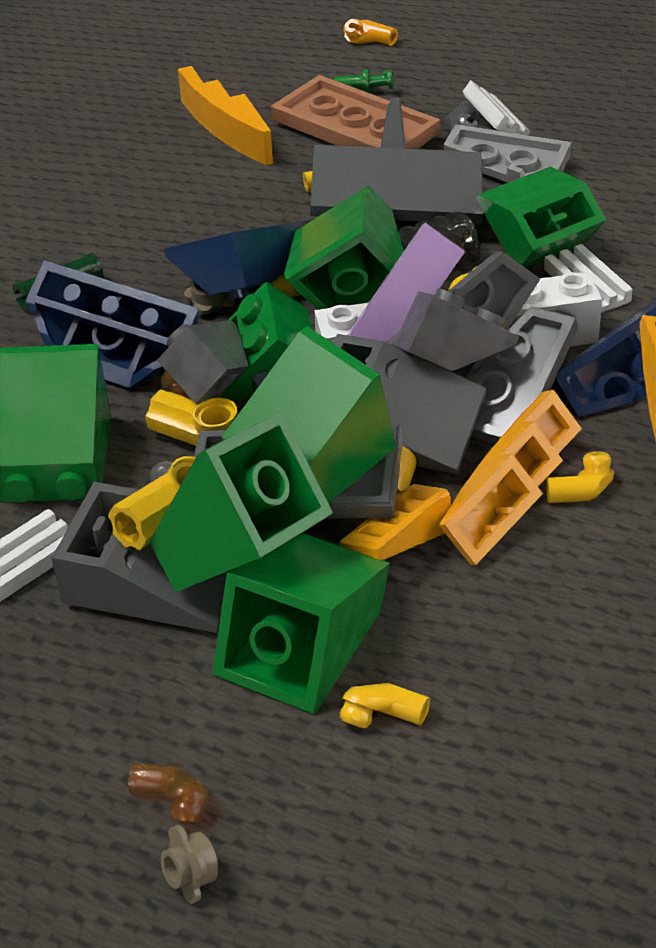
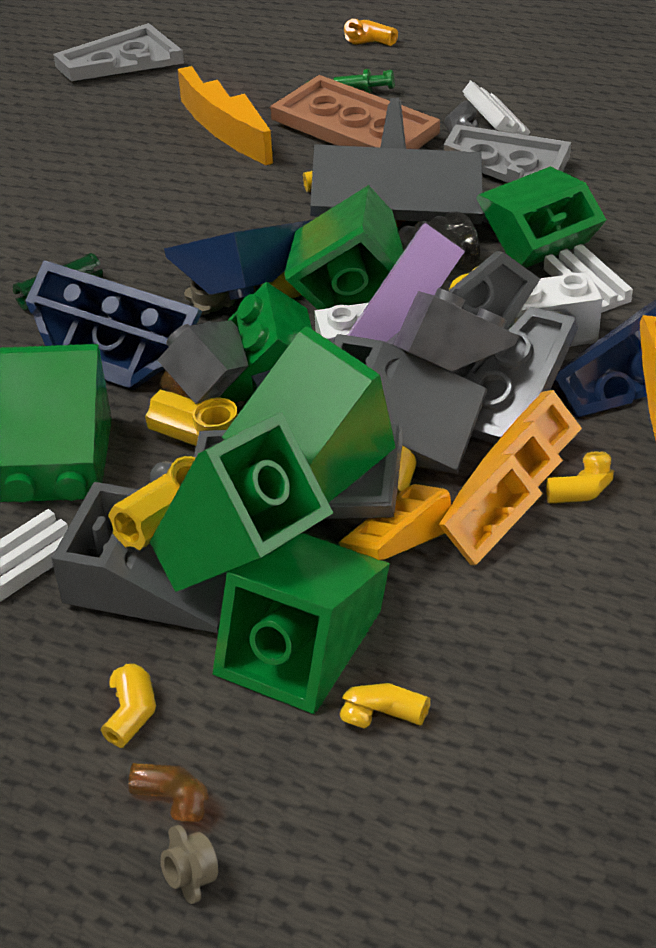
(119, 53): none -> light grey wing
(136, 704): none -> yellow arm

